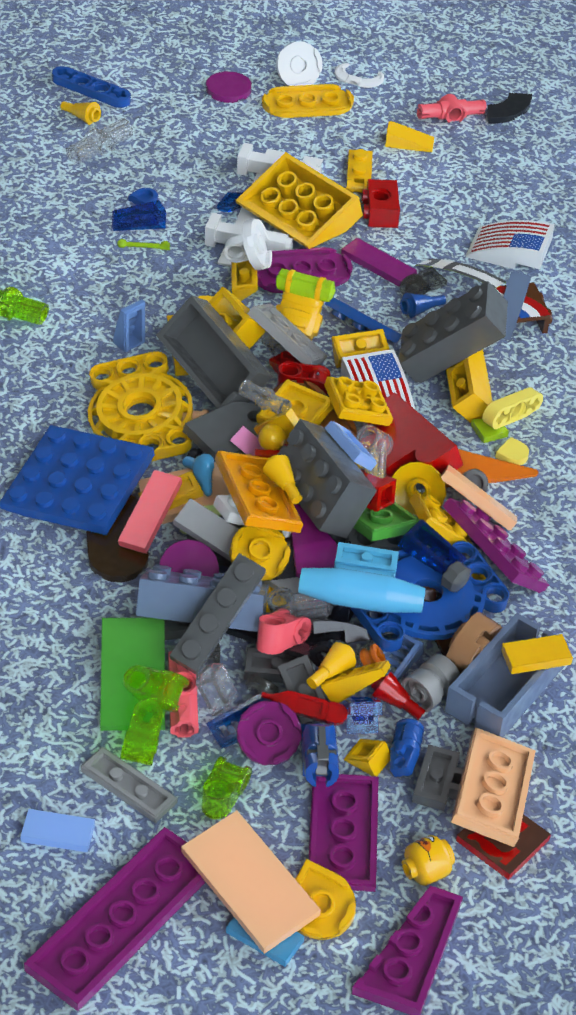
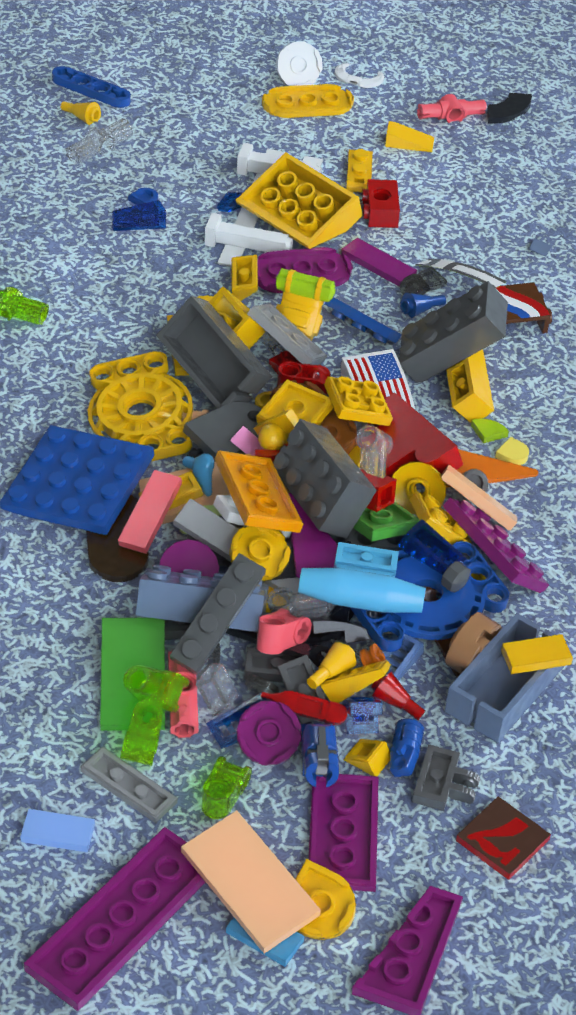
(130, 326): medium blue slope -> none
(165, 245): lime hinge -> none
(228, 86): magenta tile -> none
(253, 245): white tile -> none
(256, 393): clear pin -> none
(280, 472): yellow cone -> none
(351, 445): light blue tile -> none
(358, 344): yellow slope -> none
(428, 860): yellow head -> none
(431, 681): light grey wheel -> none
(494, 787): light nougat tile -> none
(512, 243): white slope -> none
(512, 407): light yellow beam -> none
(515, 295): sand blue sticker -> none

